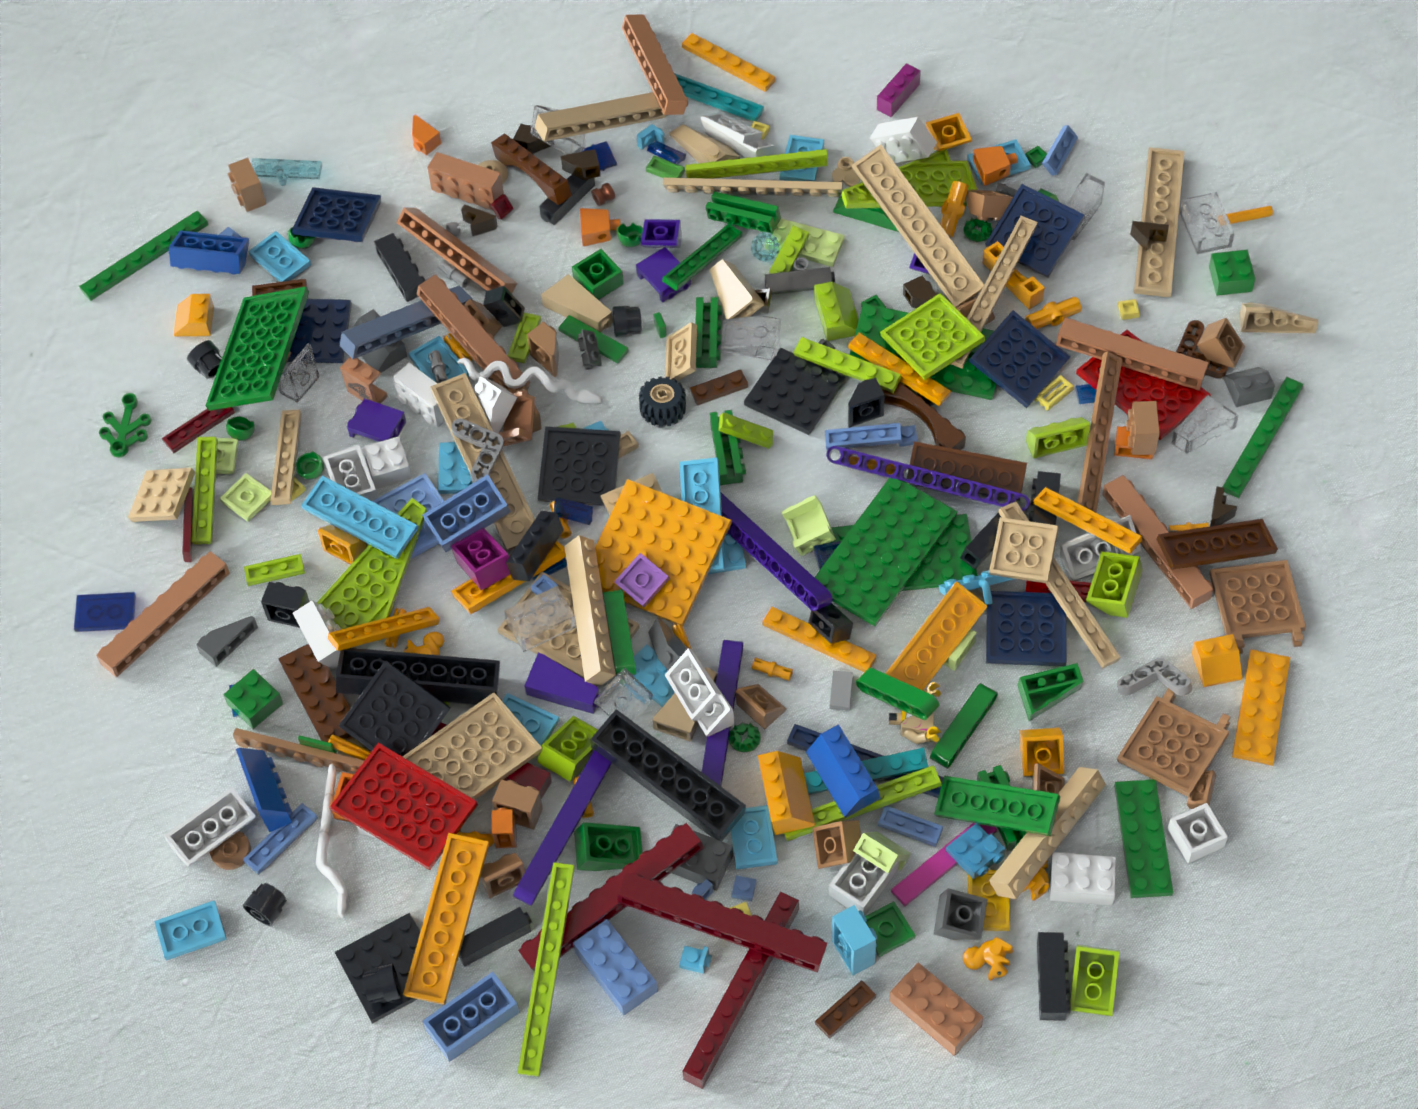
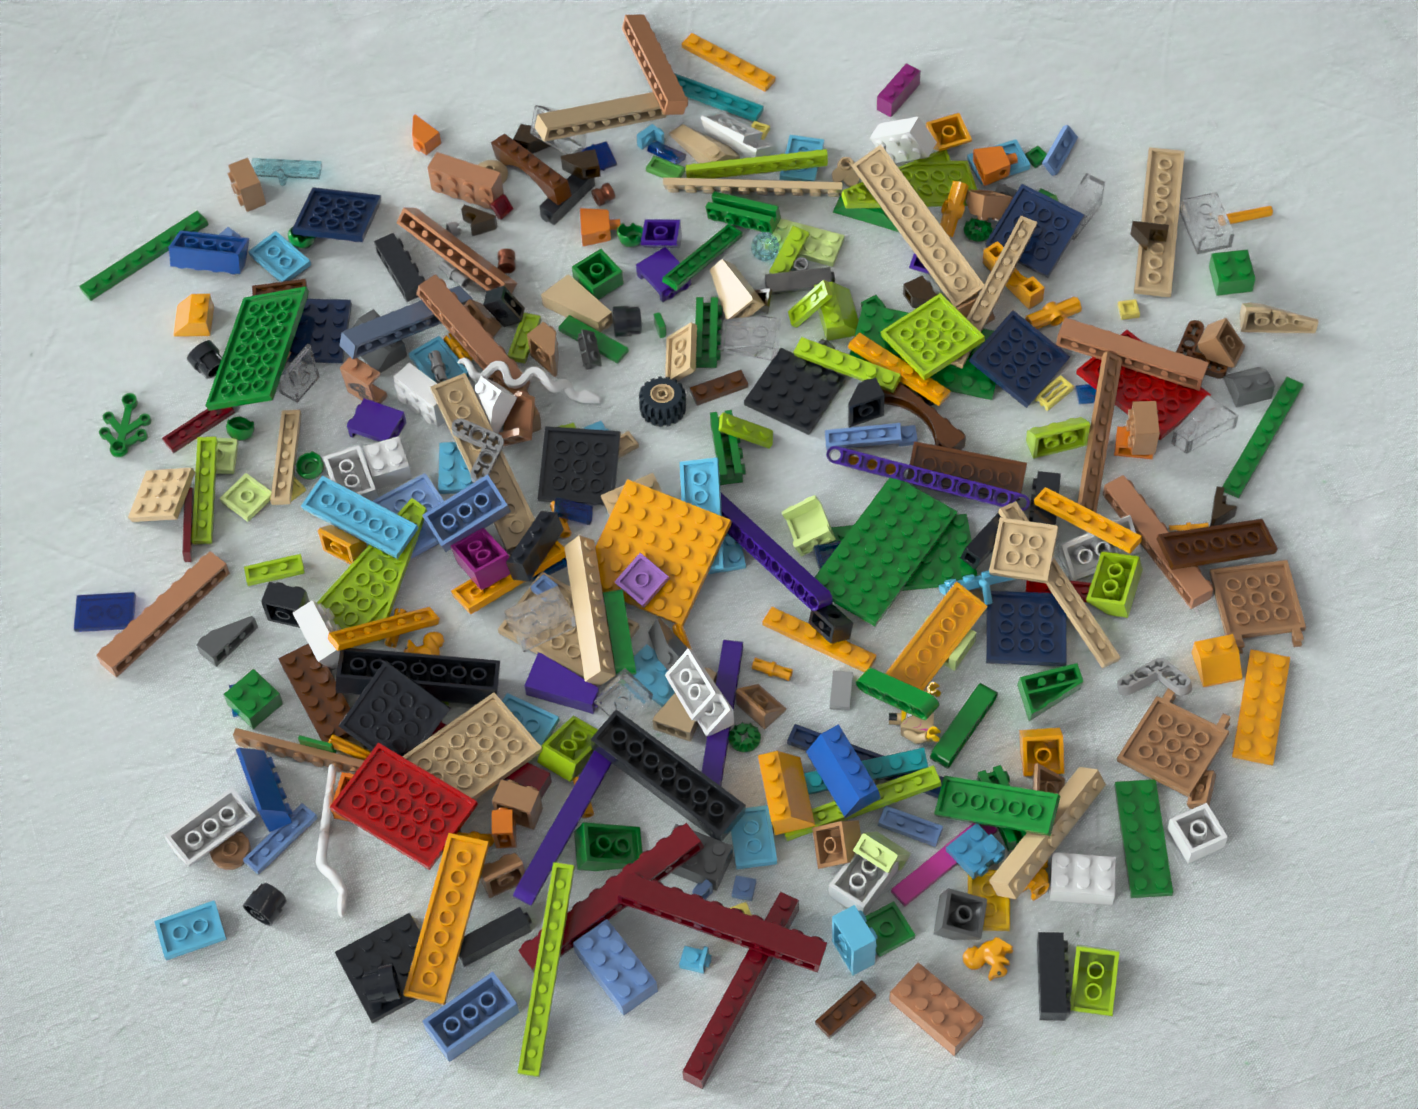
(506, 260): none -> copper wheel
(810, 303): none -> lime plate

